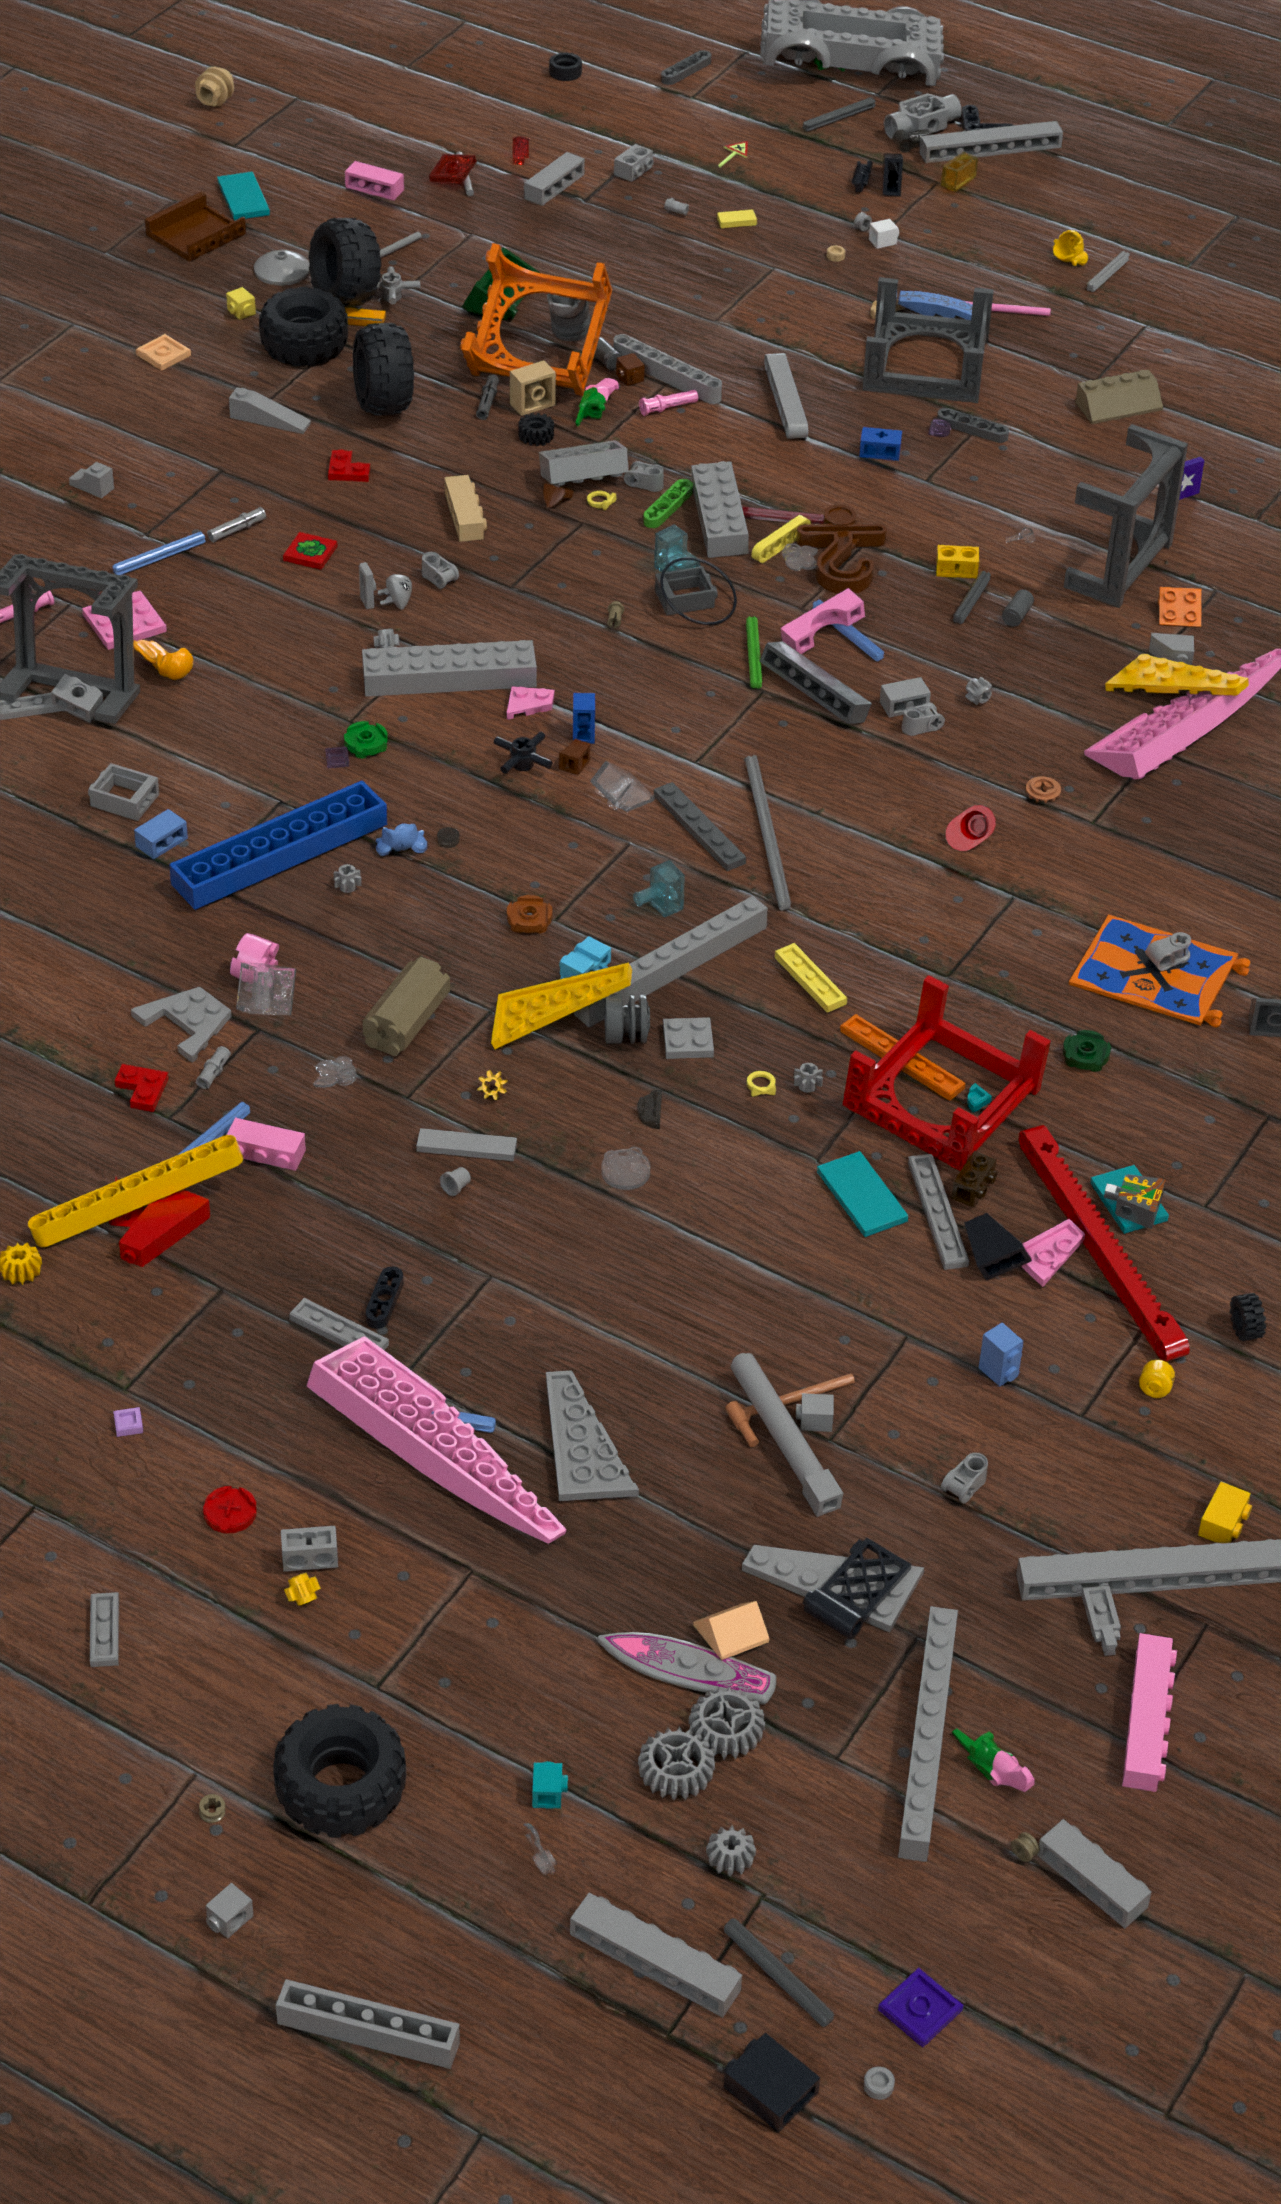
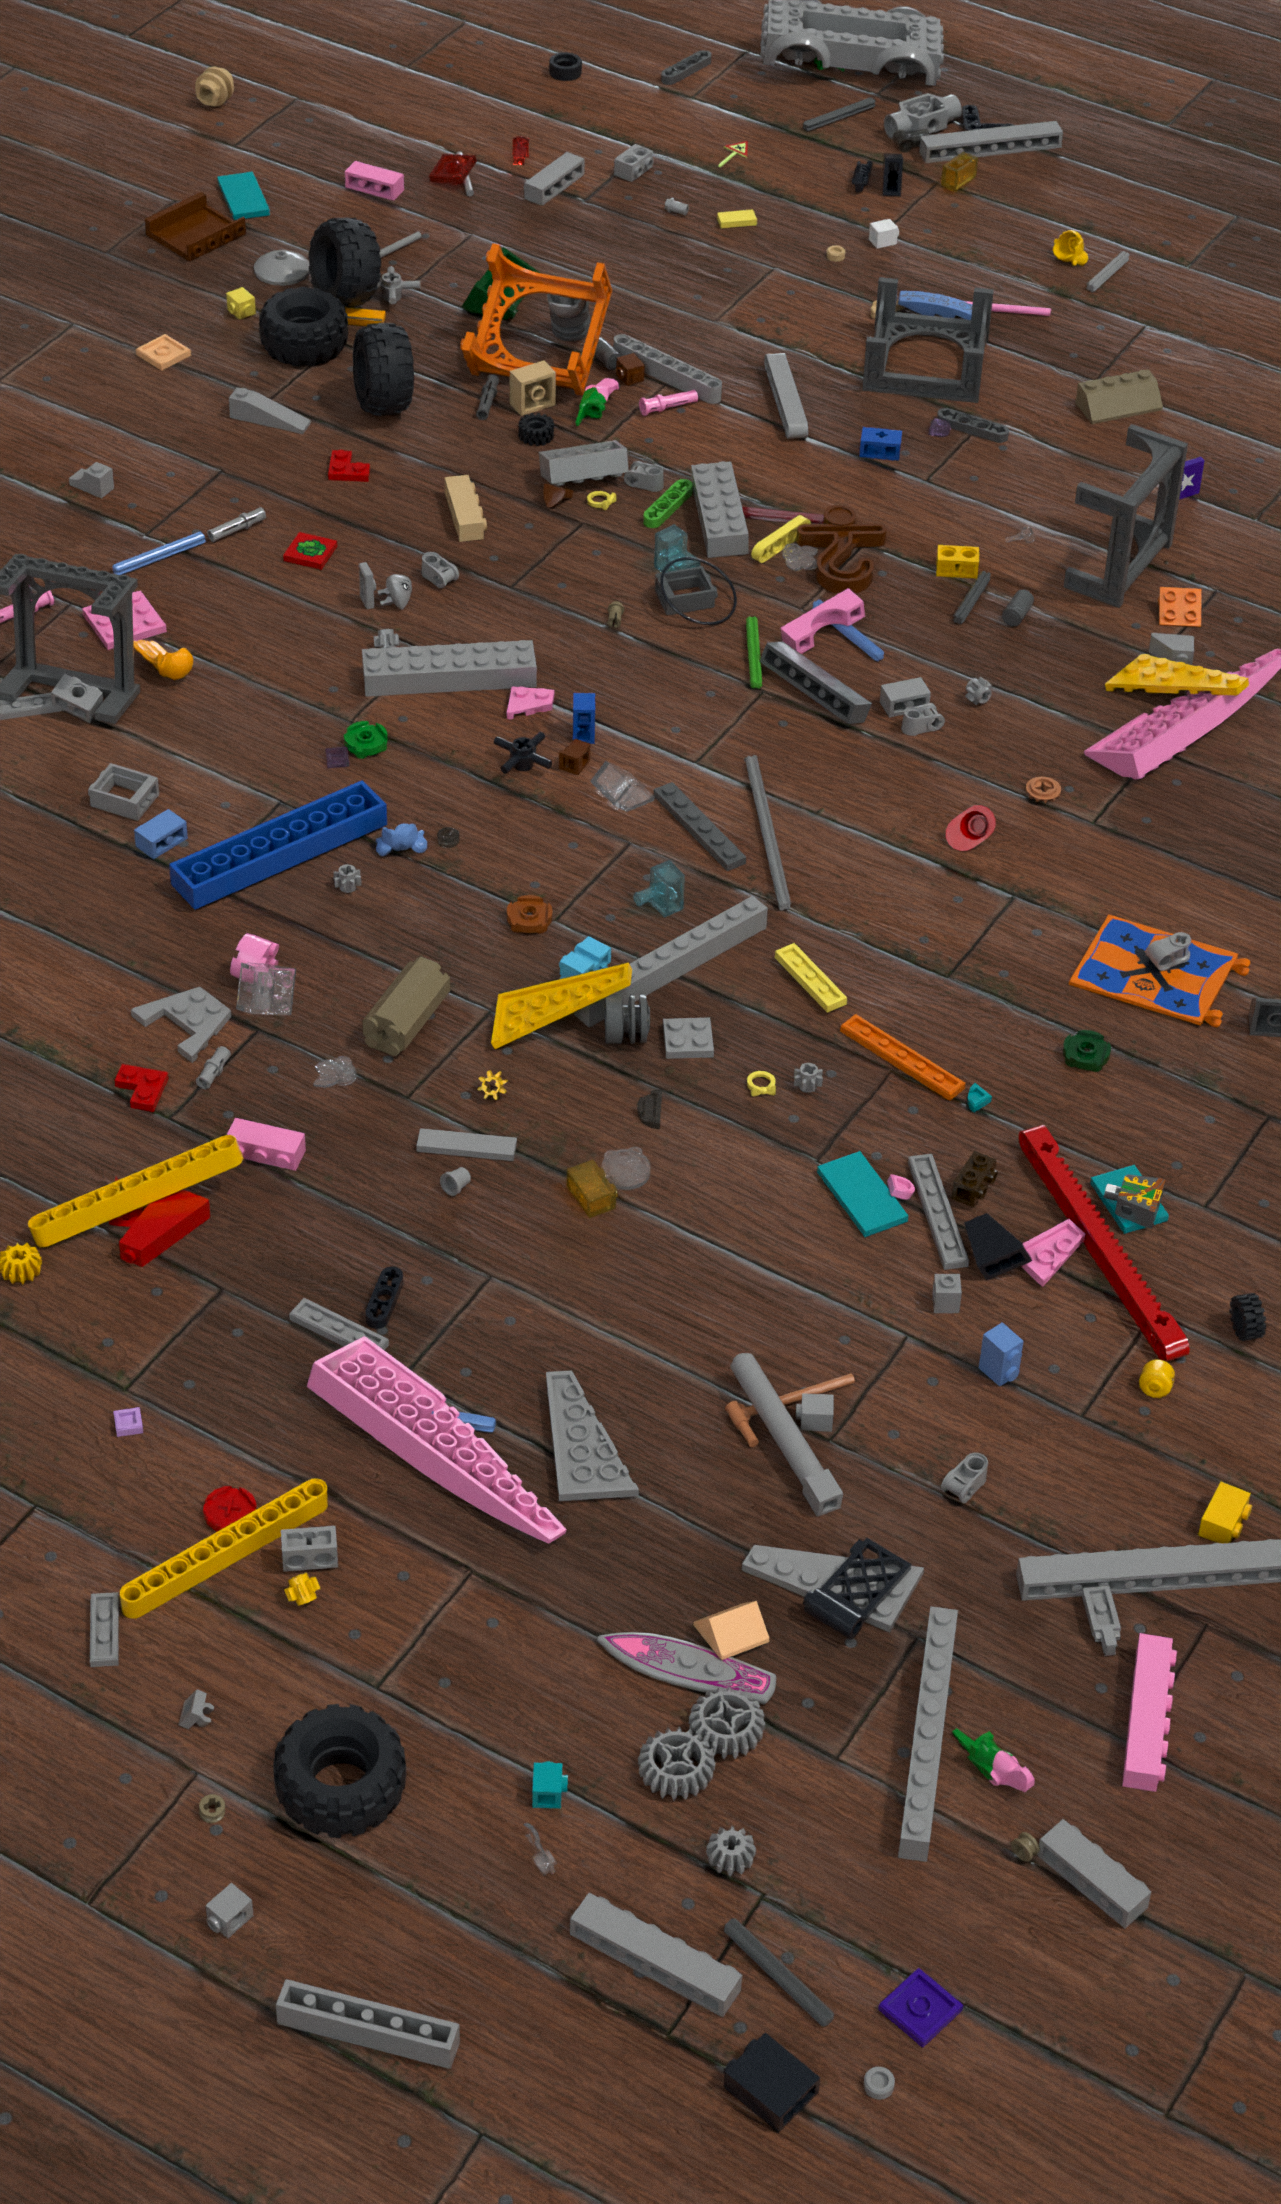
(193, 1710): none -> light grey tile
(220, 1127): medium blue axle -> none
(223, 1548): none -> yellow beam
(591, 1188): none -> clear yellow brick
(862, 221): light grey bush -> none
(900, 1187): none -> bright pink tile
(946, 1293): none -> light grey brick
(966, 1131): red arch -> none

